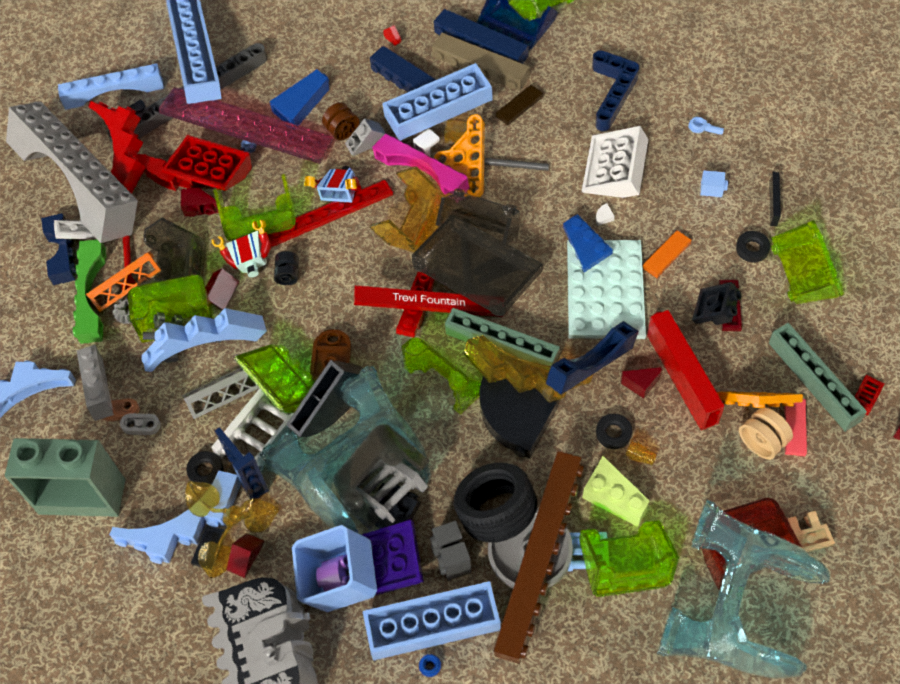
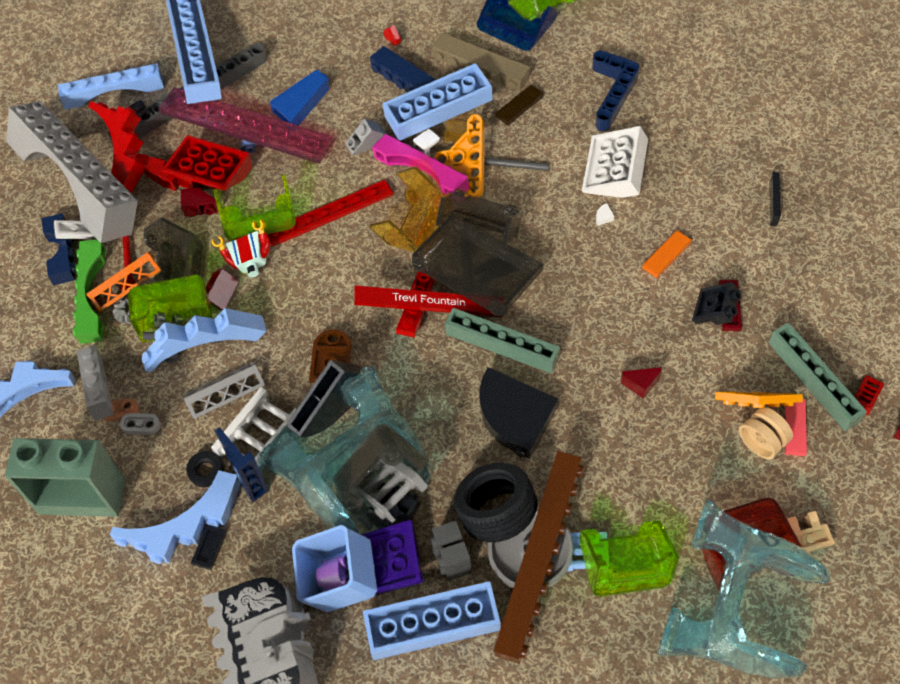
(203, 498): clear yellow plant -> none
(244, 554): dark red slope -> none
(277, 375): clear neon green slope -> none
(286, 268): black wheel -> none
(336, 185): torso -> none
(340, 121): reddish brown wheel -> none
(424, 355): clear neon green windscreen -> none
(429, 659): blue plate -> none
(480, 36): dark blue brick -> none
(522, 374): clear yellow arch -> none
(570, 372): dark blue arch -> none
(587, 244): blue wing -> none
(606, 292): light aqua plate -> none
(615, 493): yellowish green wedge -> none
(618, 420): black tyre -> none
(640, 453): clear yellow cone -> none
(685, 370): red brick -> none
(699, 125): light blue plate -> none
(713, 183): light blue brick -> none
(753, 236): black tyre -> none
(807, 264): clear neon green windscreen -> none

